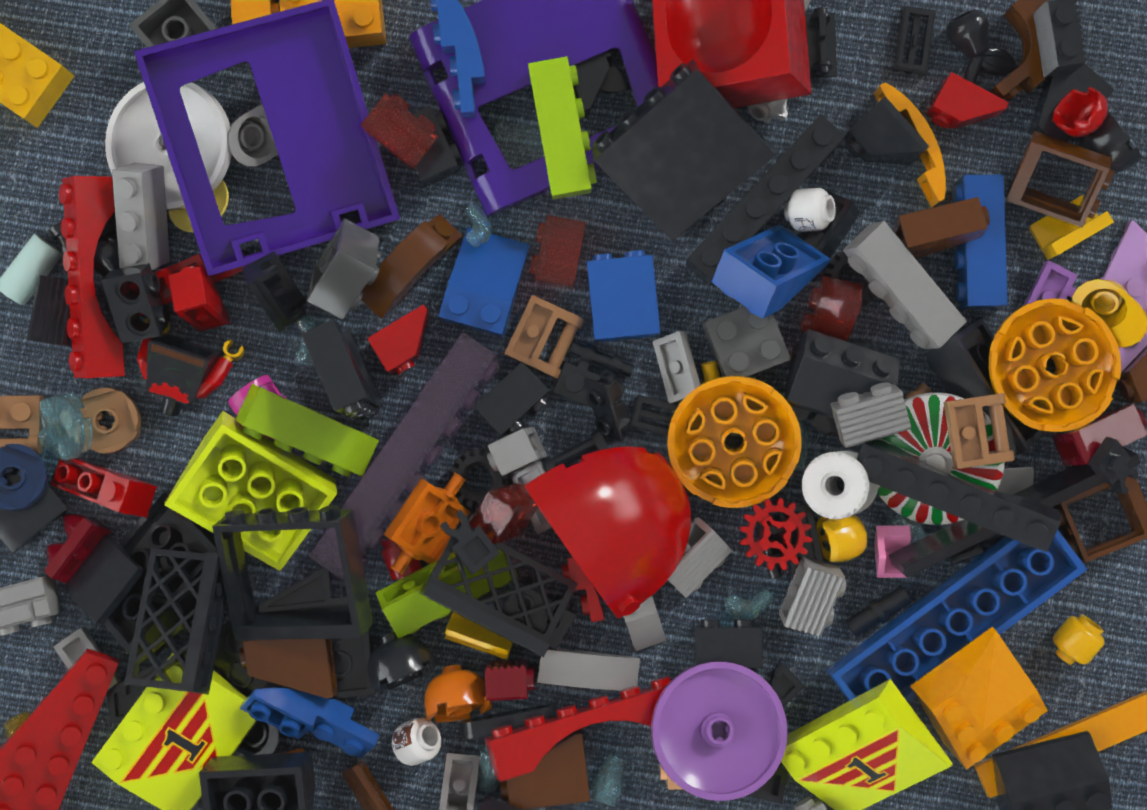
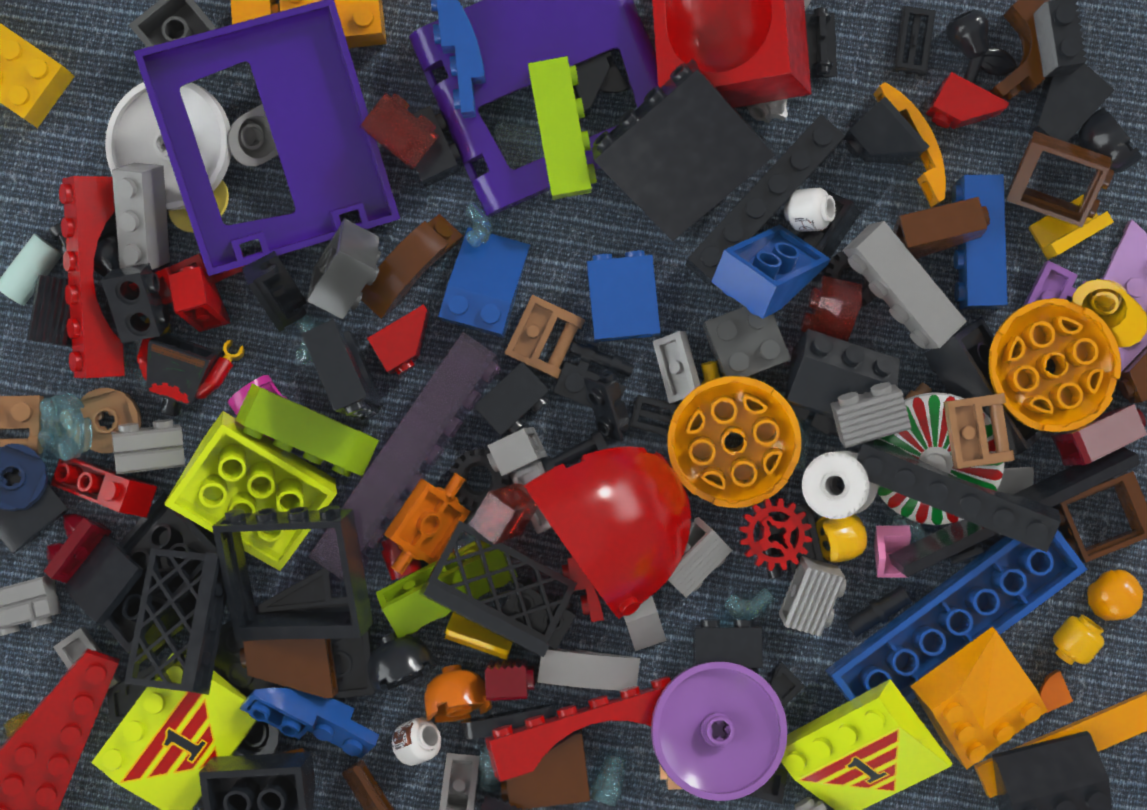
(148, 448): none -> light grey brick
(473, 546): black plate -> none
(559, 252): clear red brick -> none
(1054, 691): none -> orange tile
(1081, 112): red hair -> none
(1111, 465): black plate -> none
(1115, 595): none -> light orange hair

